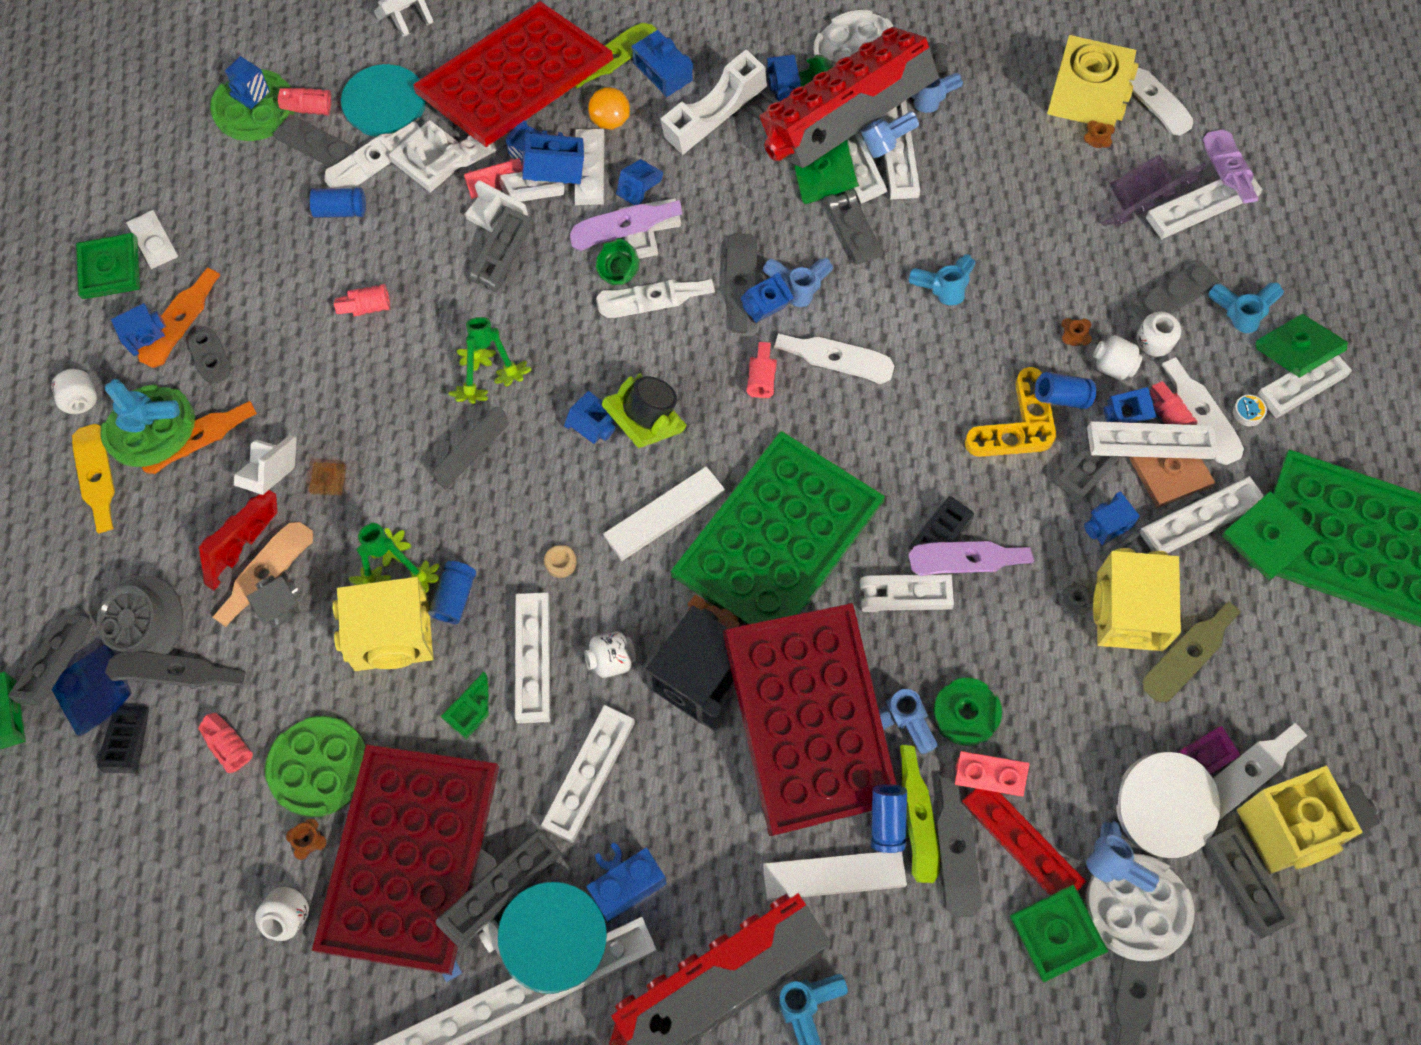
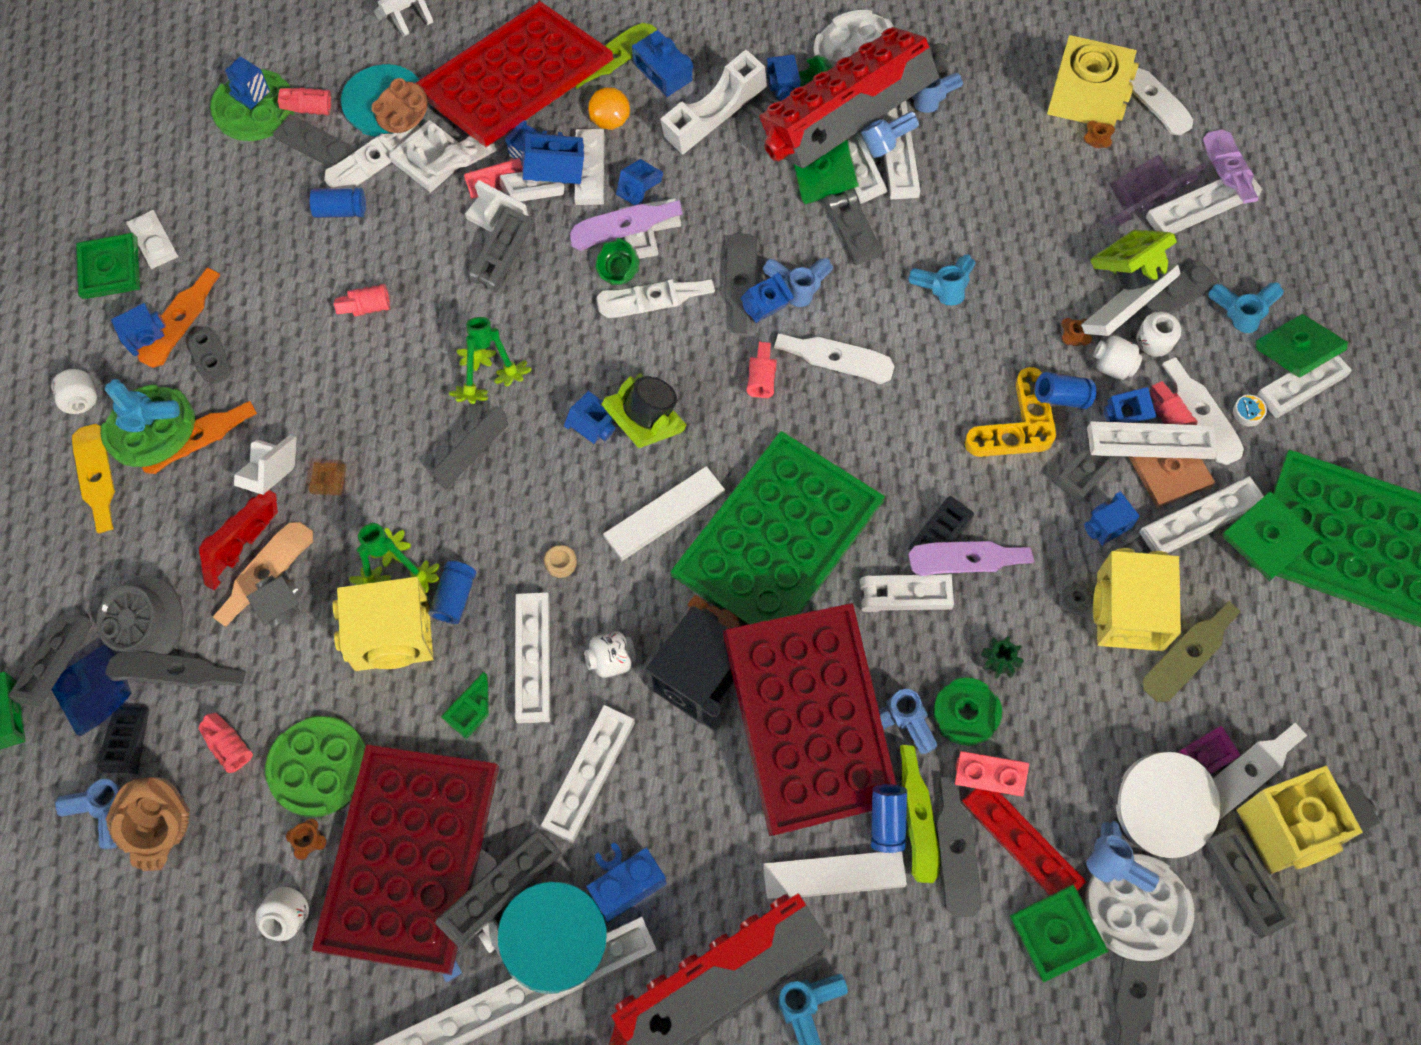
(92, 802): none -> medium blue axle
(148, 821): none -> medium nougat helmet
(400, 106): none -> nougat dish
(1003, 648): none -> dark green gear
(1126, 304): none -> white tile
(1133, 260): none -> lime piece

